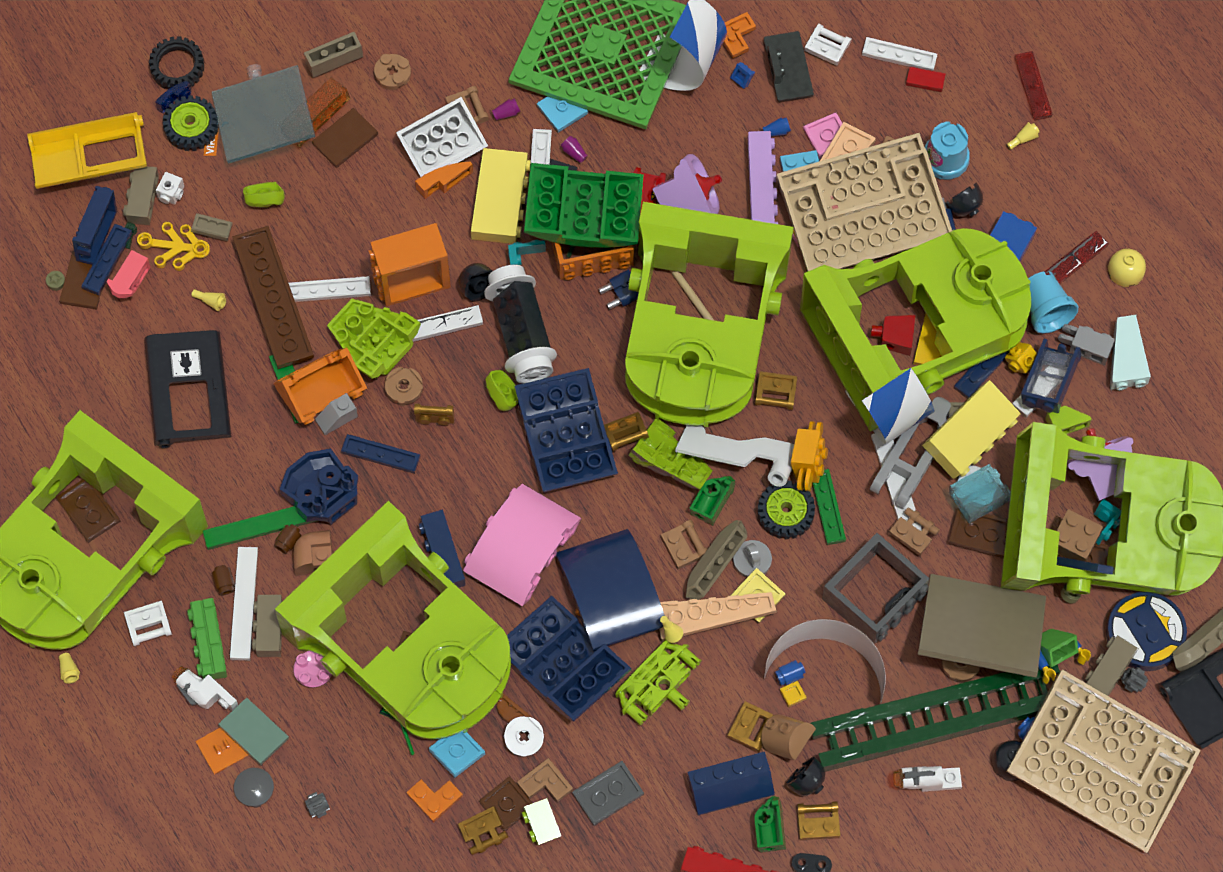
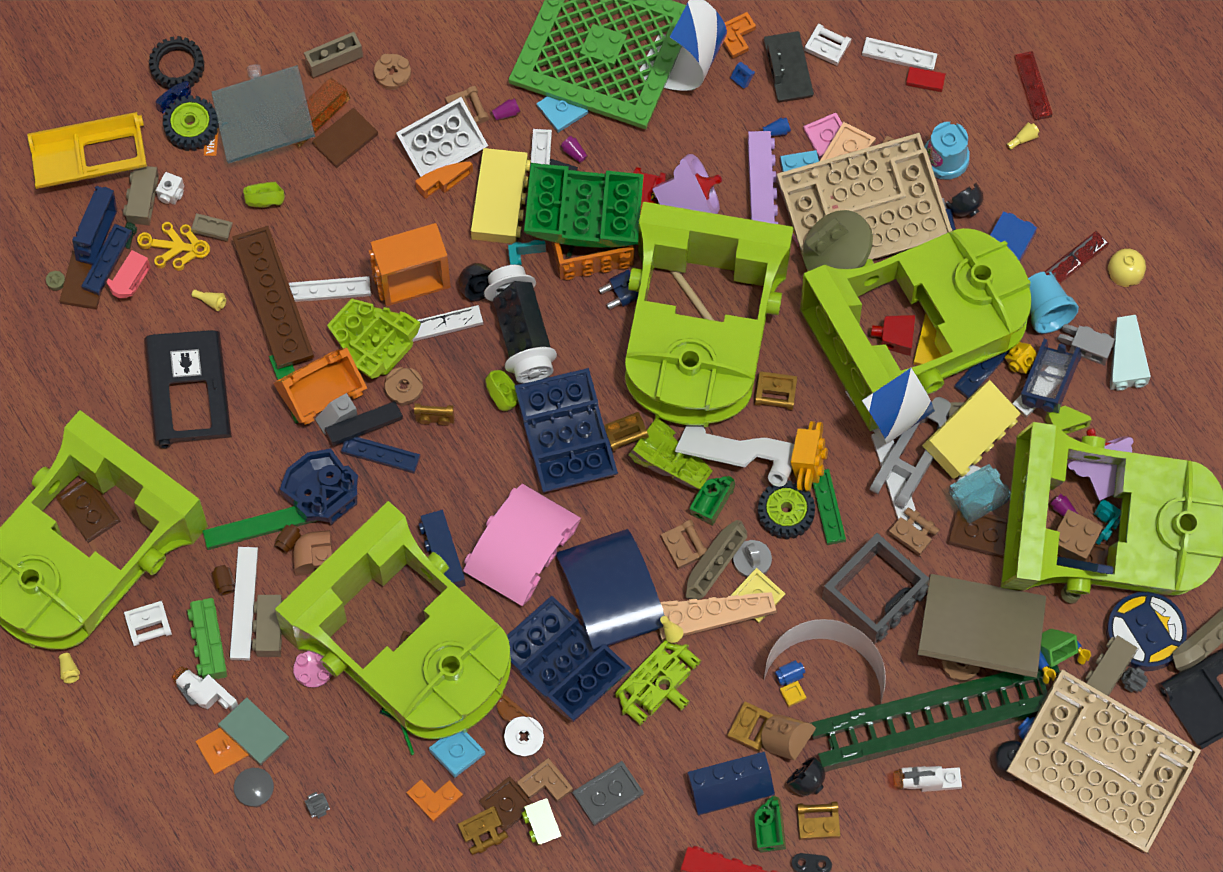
(363, 423): none -> black tile
(838, 241): none -> olive bracket
(1062, 504): none -> magenta cone

